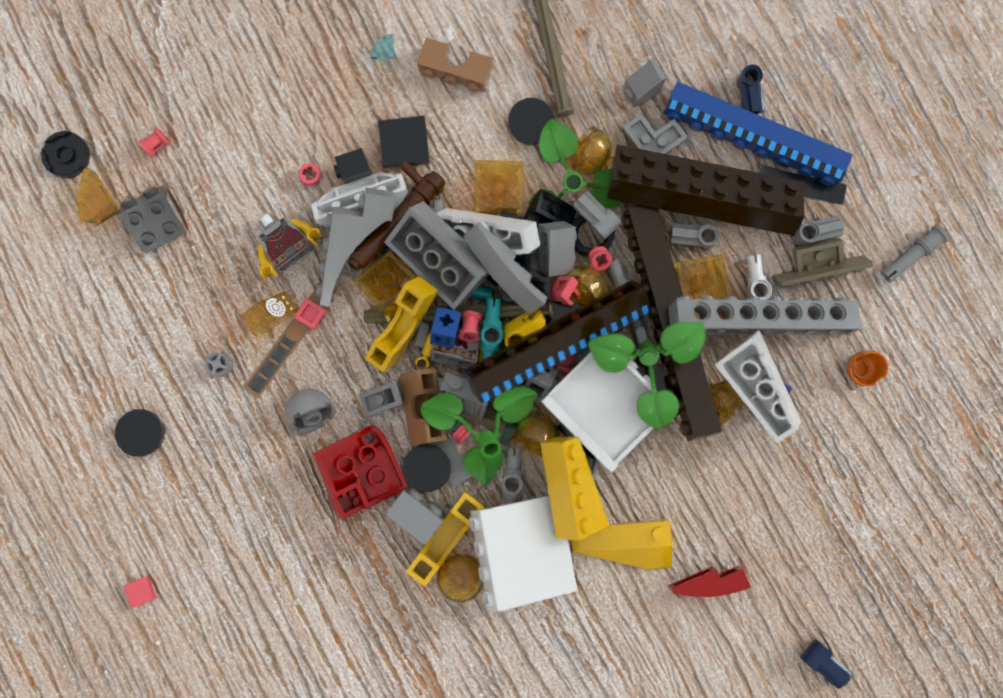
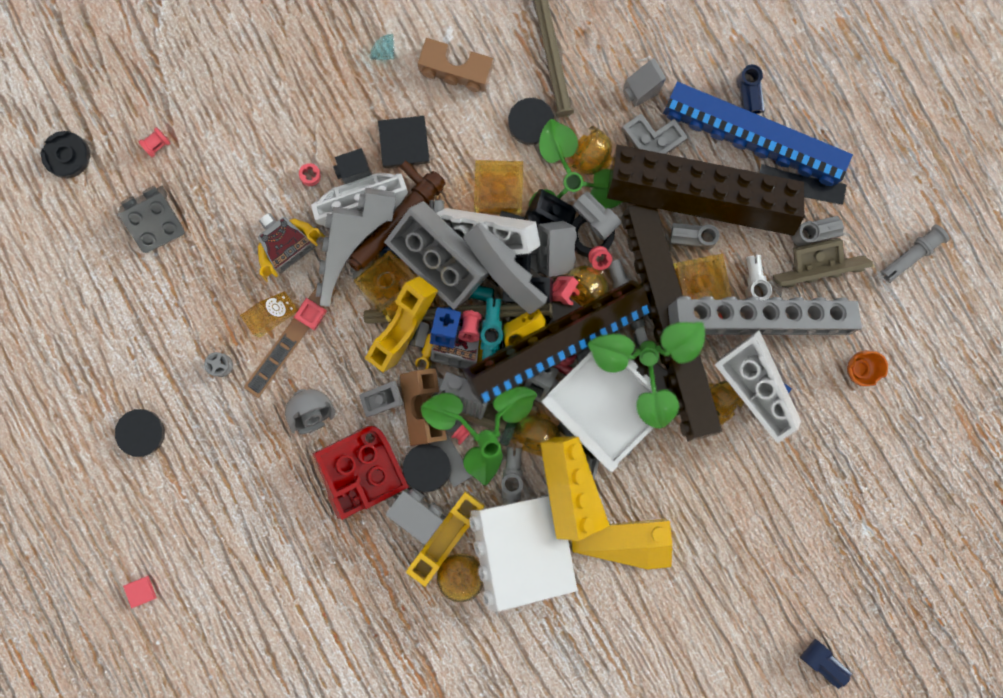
(94, 199): clear yellow slope -> none
(711, 584): red slope -> none

